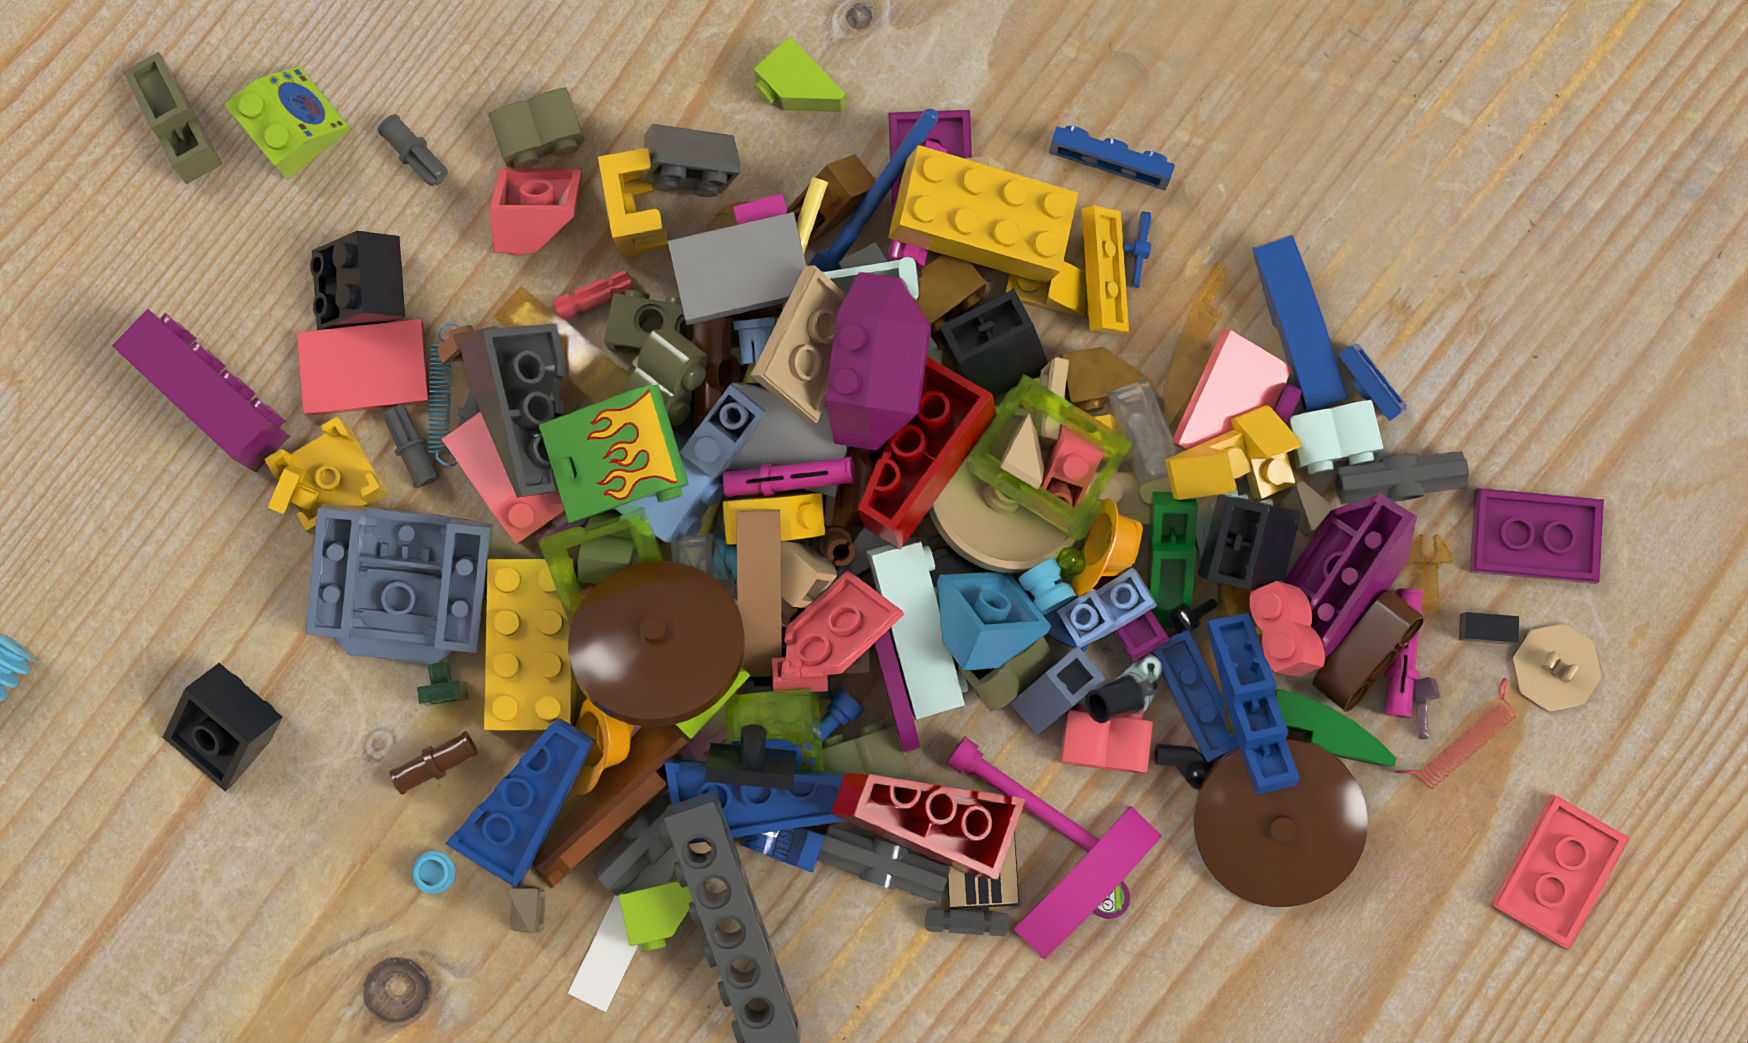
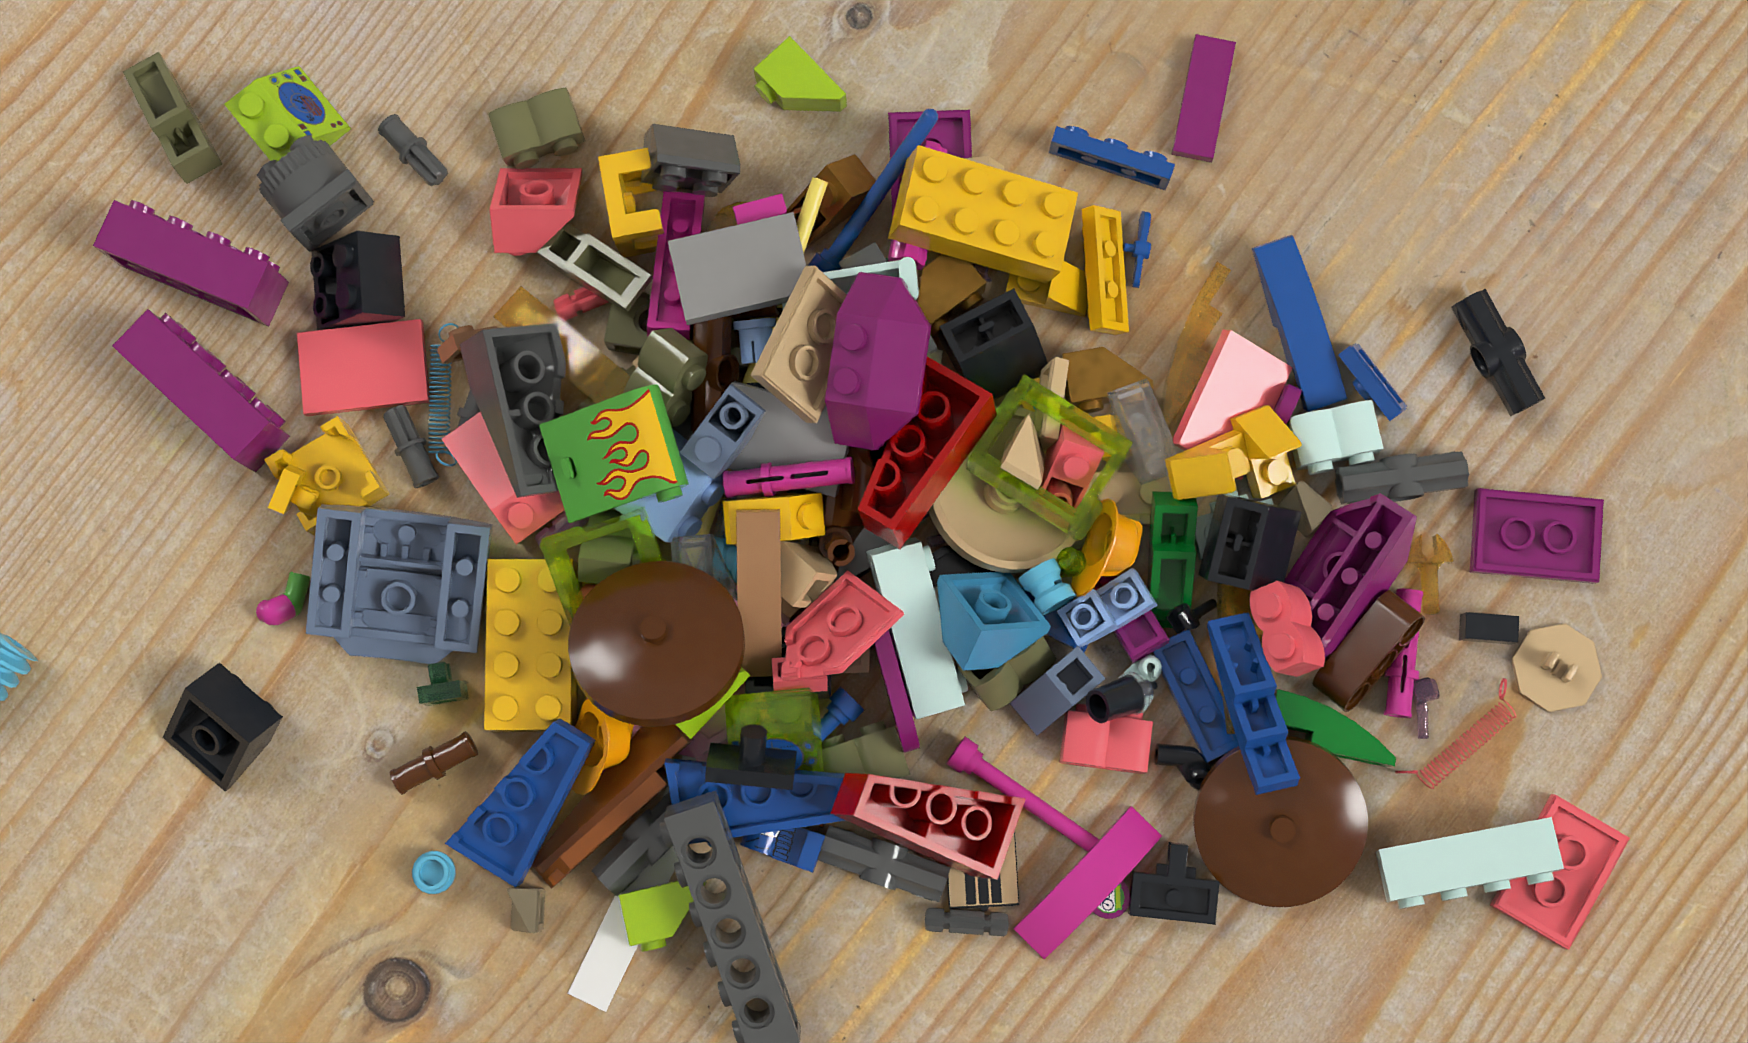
(192, 262): none -> magenta brick
(287, 604): none -> arm
(312, 191): none -> dark grey piece
(595, 266): none -> olive slope
(680, 218): none -> dark pink plate
(1174, 891): none -> black hinge
(1203, 98): none -> magenta tile
(1470, 860): none -> light aqua brick
(1498, 352): none -> black piece

